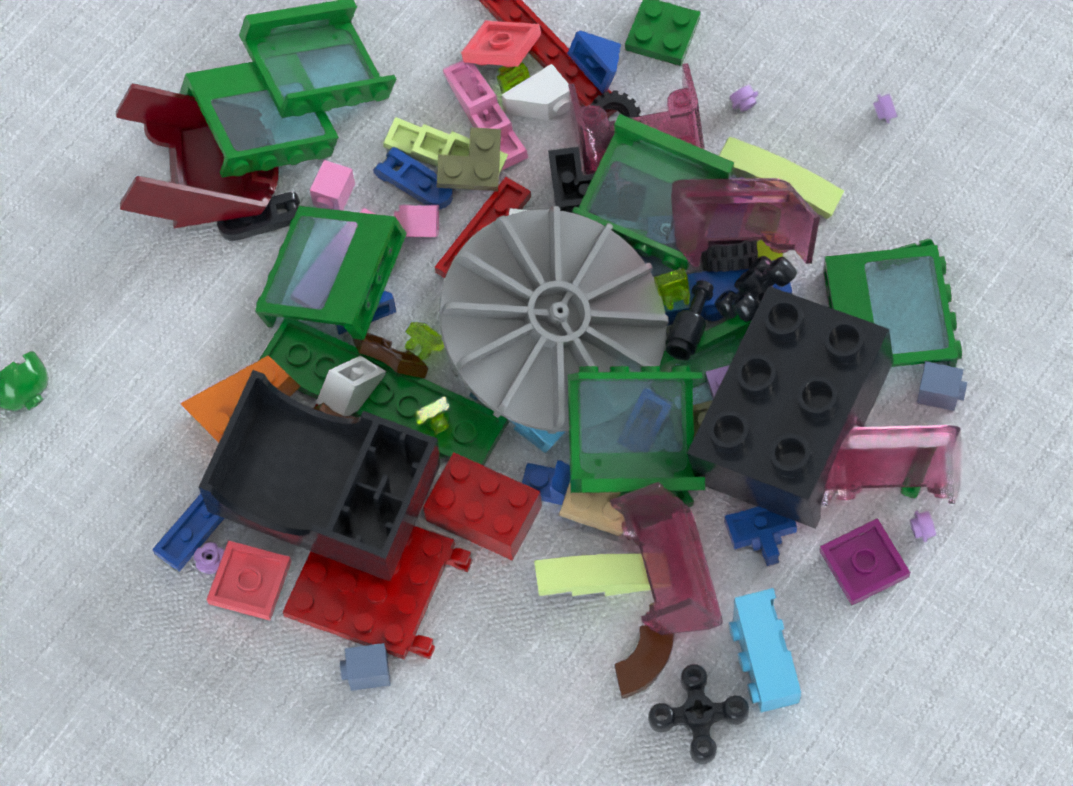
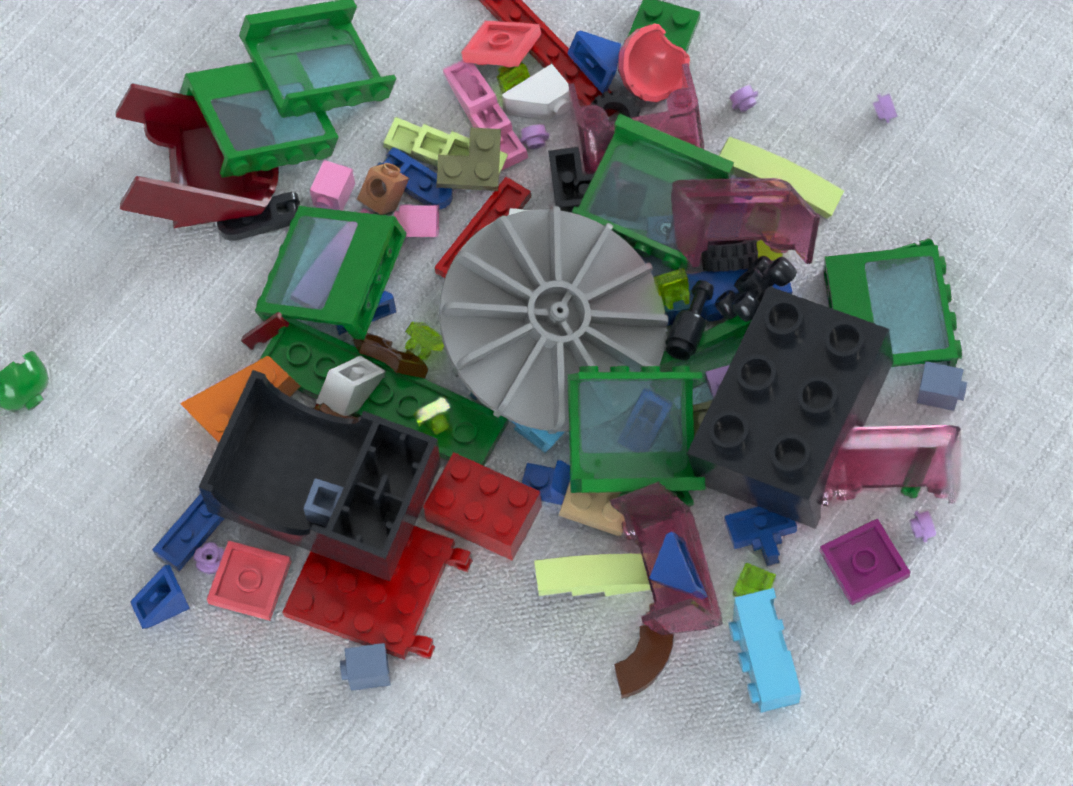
(159, 599): none -> blue slope
(264, 331): none -> dark red piece
(321, 501): none -> sand blue brick
(372, 191): none -> nougat brick
(534, 136): none -> lavender plate
(651, 64): none -> coral cylinder
(676, 568): none -> blue slope
(711, 713): black gear -> none
(753, 580): none -> clear neon green tile

